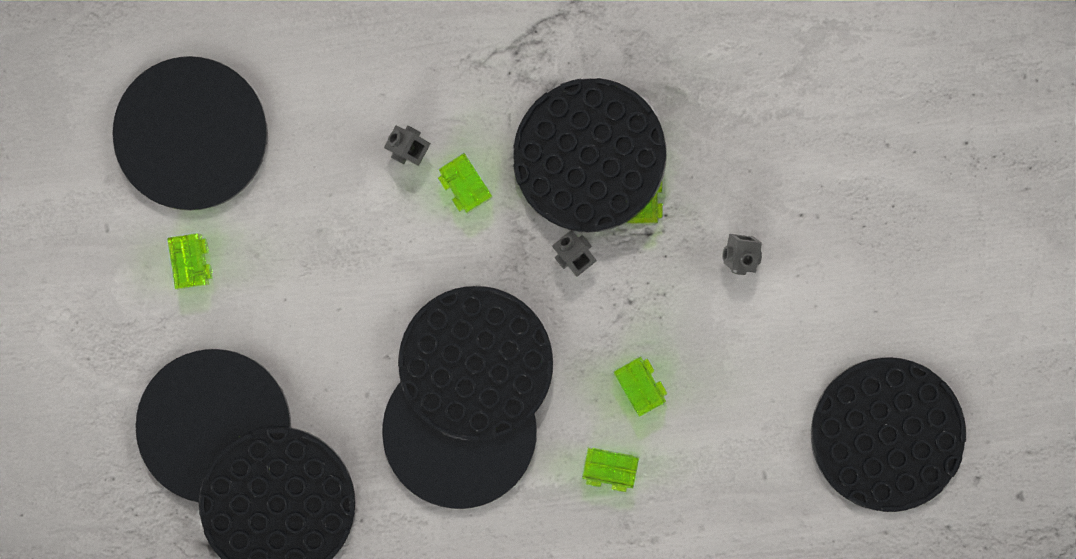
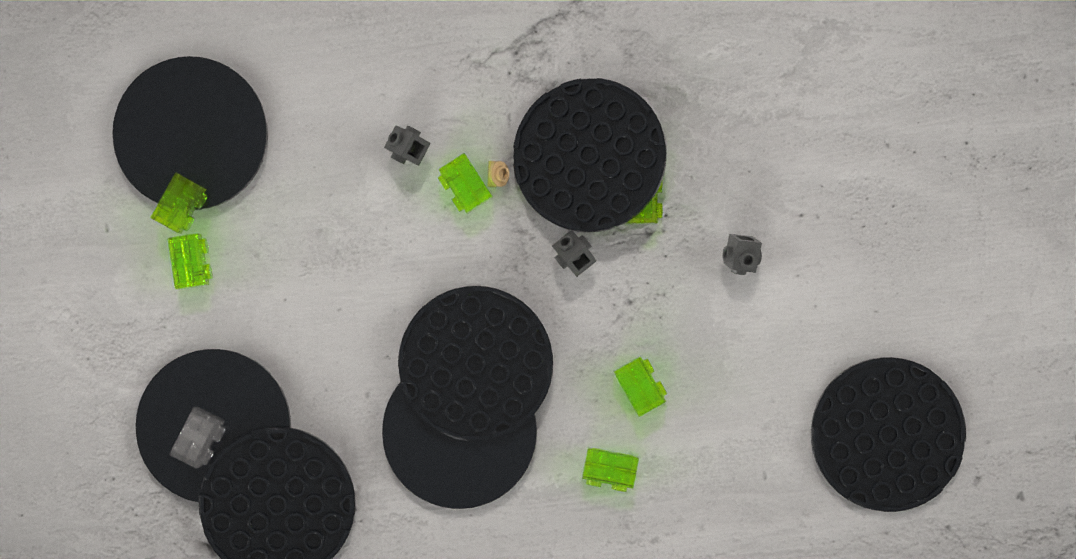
(179, 204): none -> clear neon green brick
(197, 438): none -> clear brick
(497, 174): none -> tan plate

